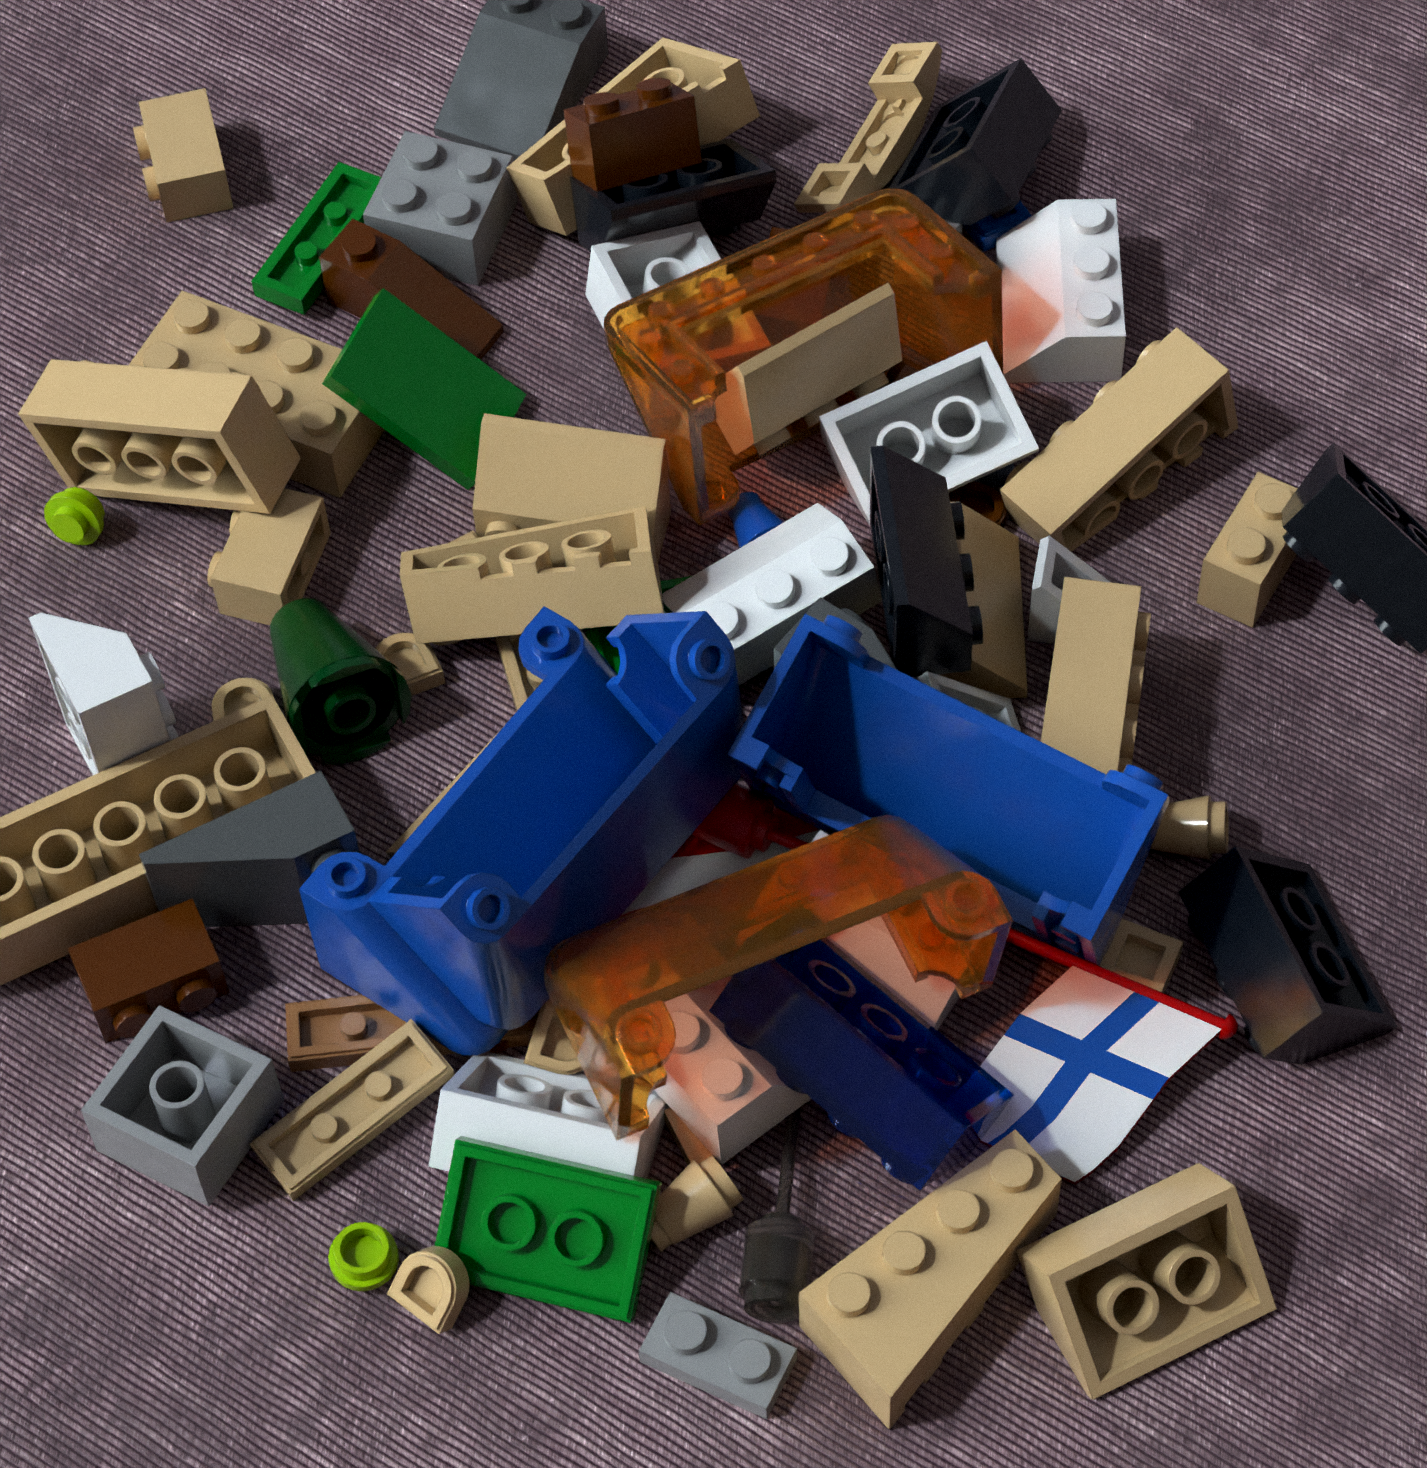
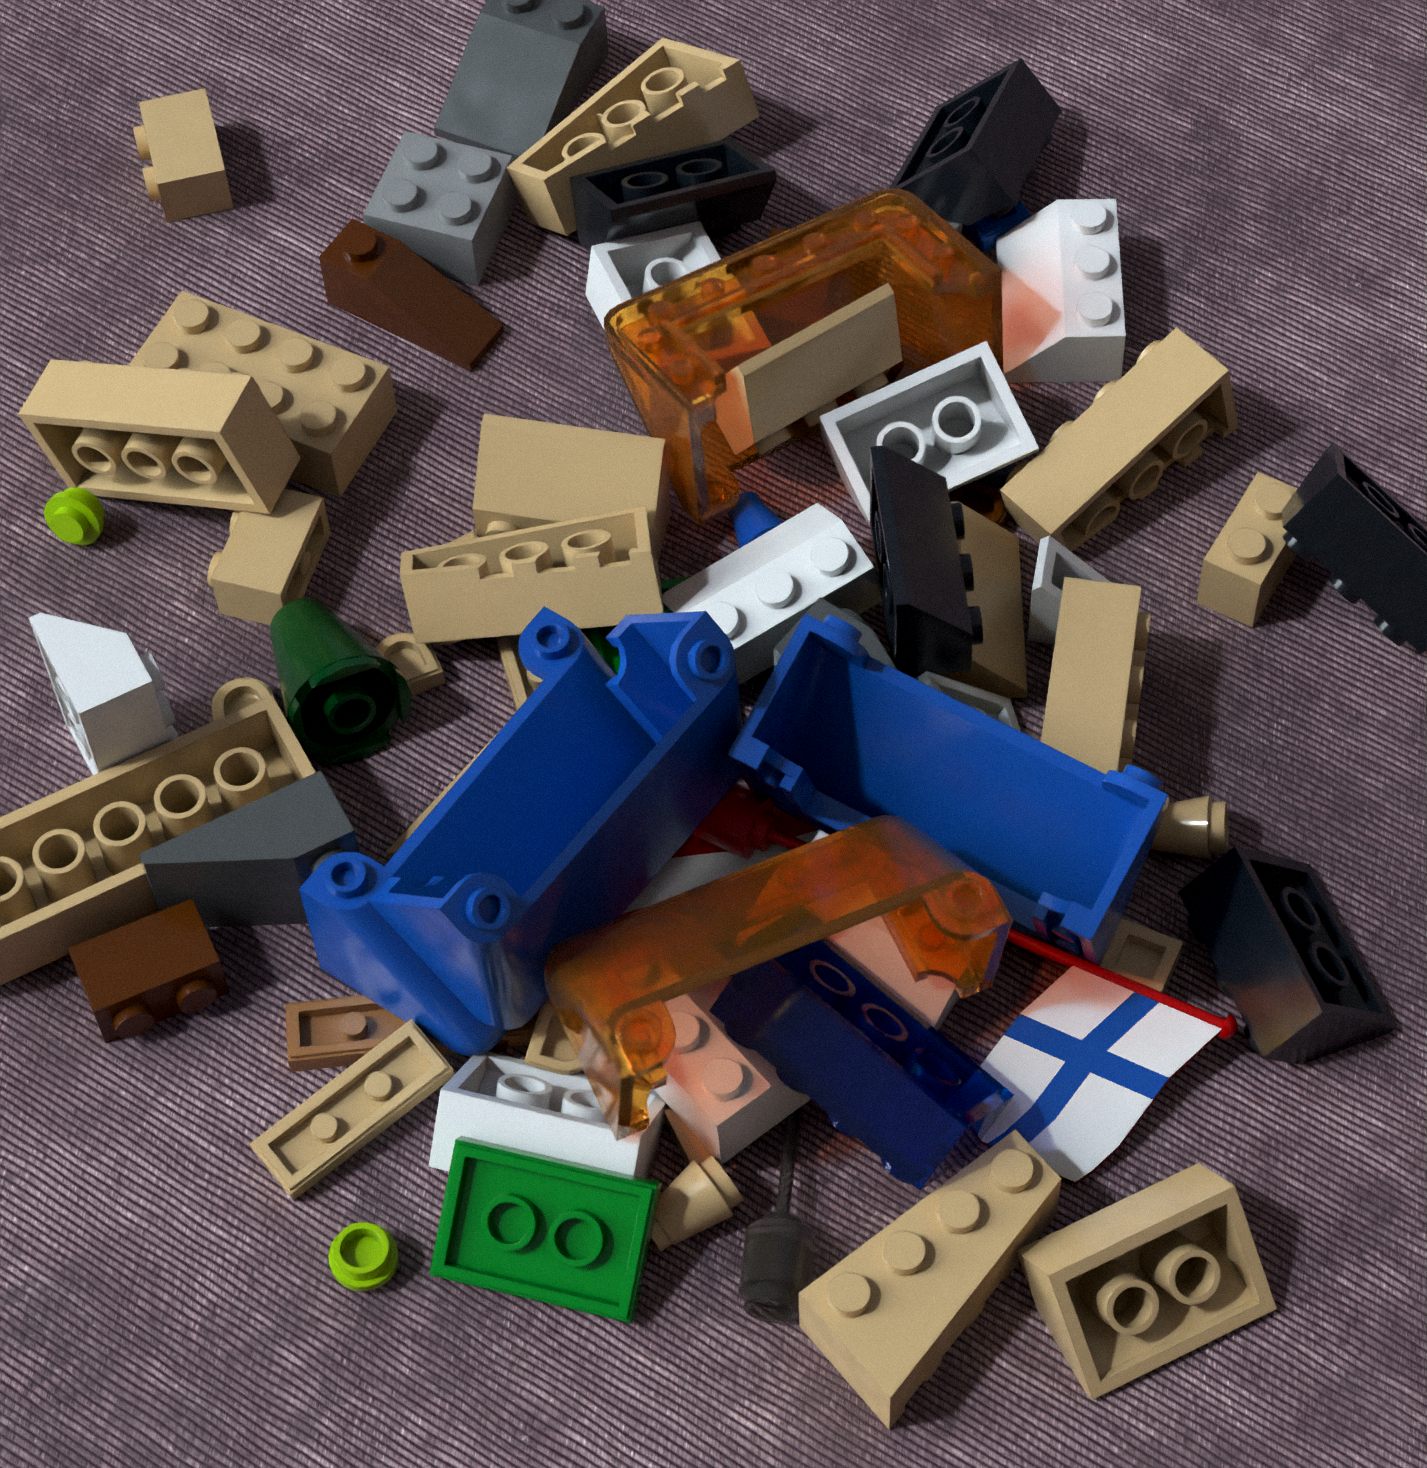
(183, 1105): light grey brick -> none
(293, 270): green plate -> none
(420, 386): green tile -> none
(432, 1286): tan tile -> none
(632, 134): reddish brown brick -> none
(718, 1355): light grey plate -> none
(904, 95): tan slope -> none

